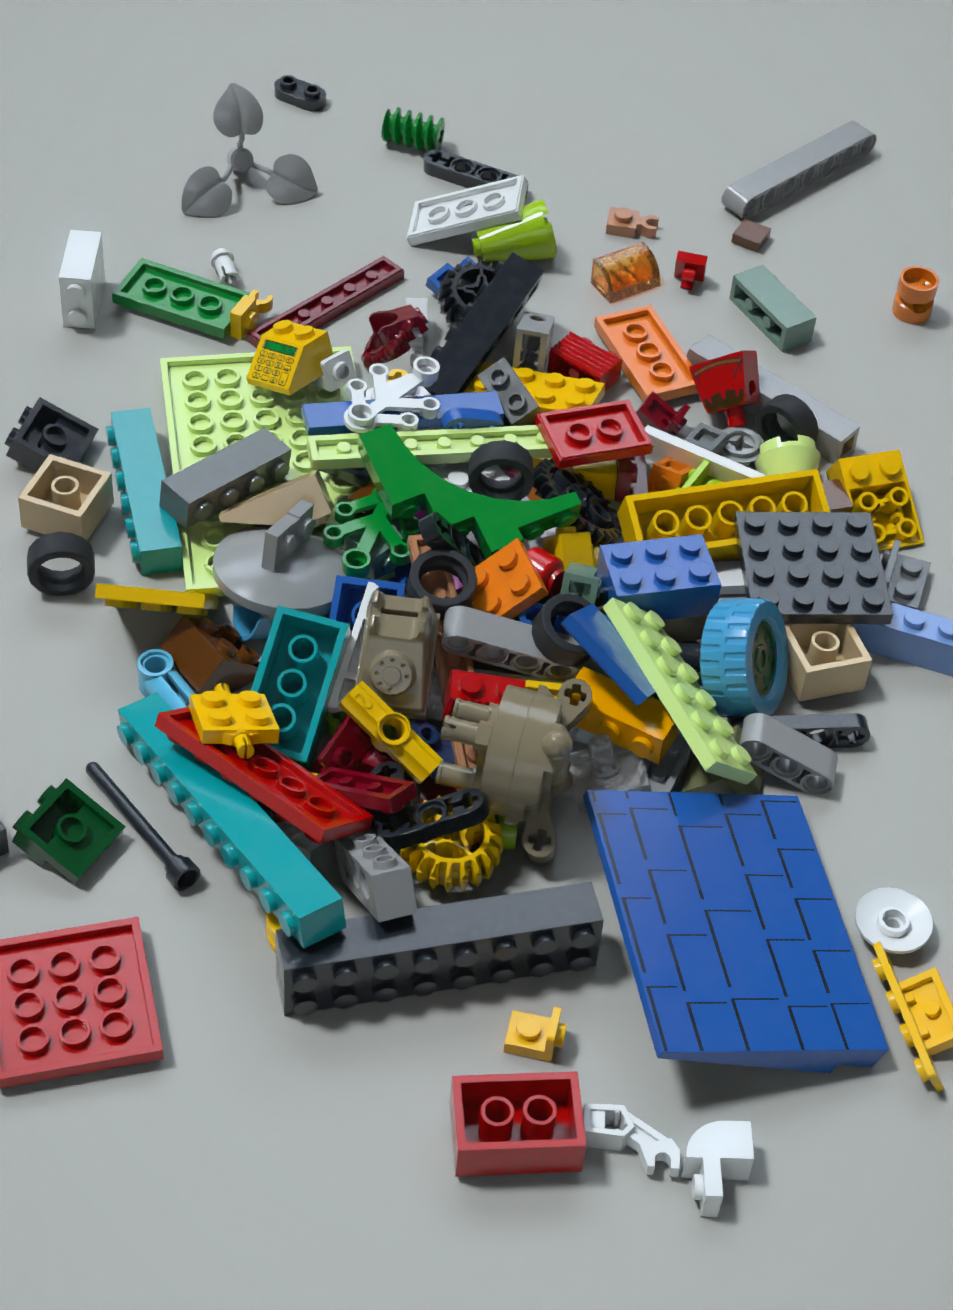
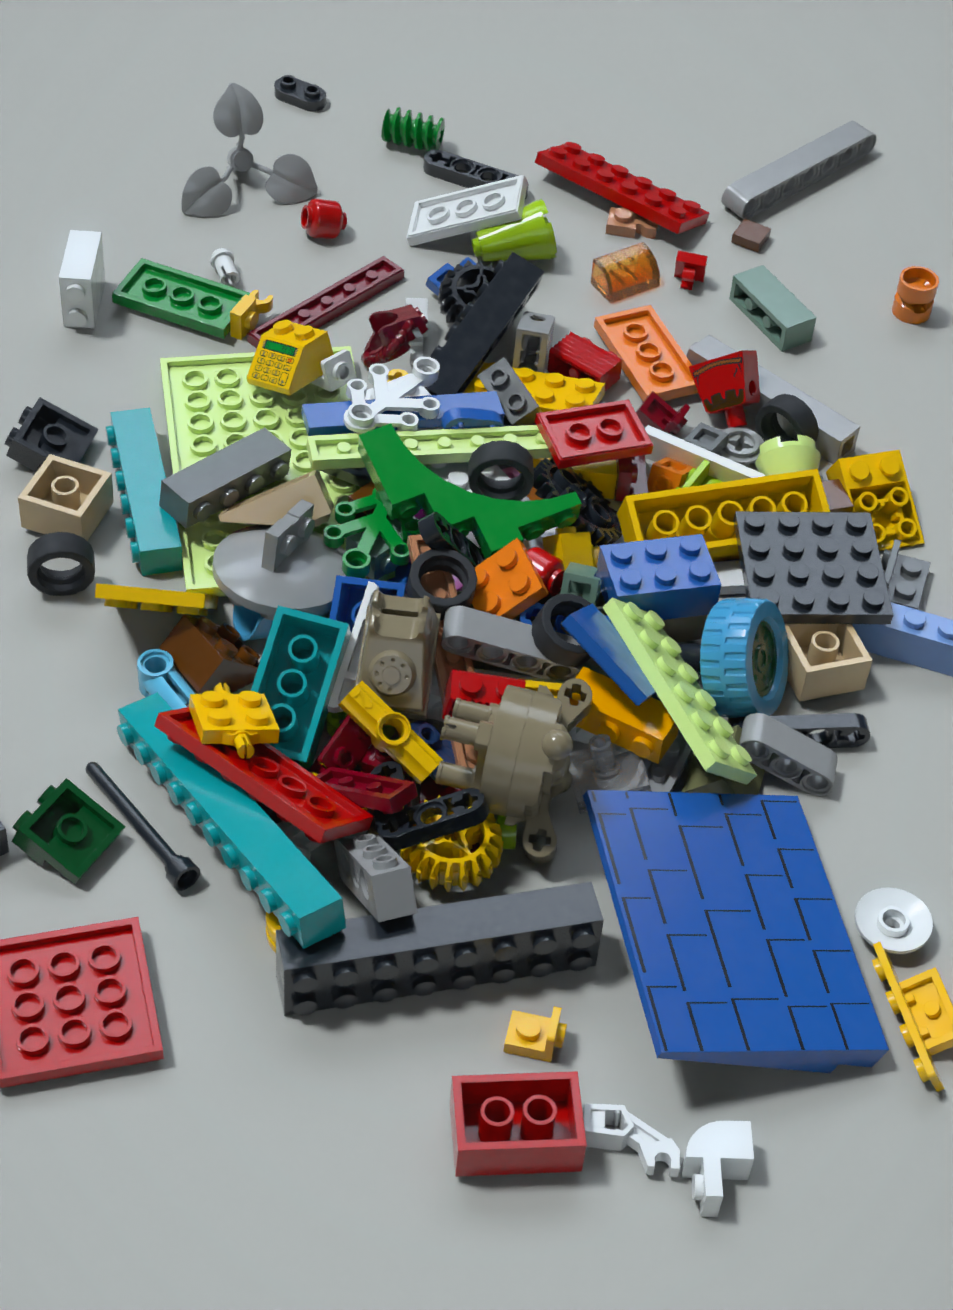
(323, 218): none -> red head
(623, 188): none -> red plate

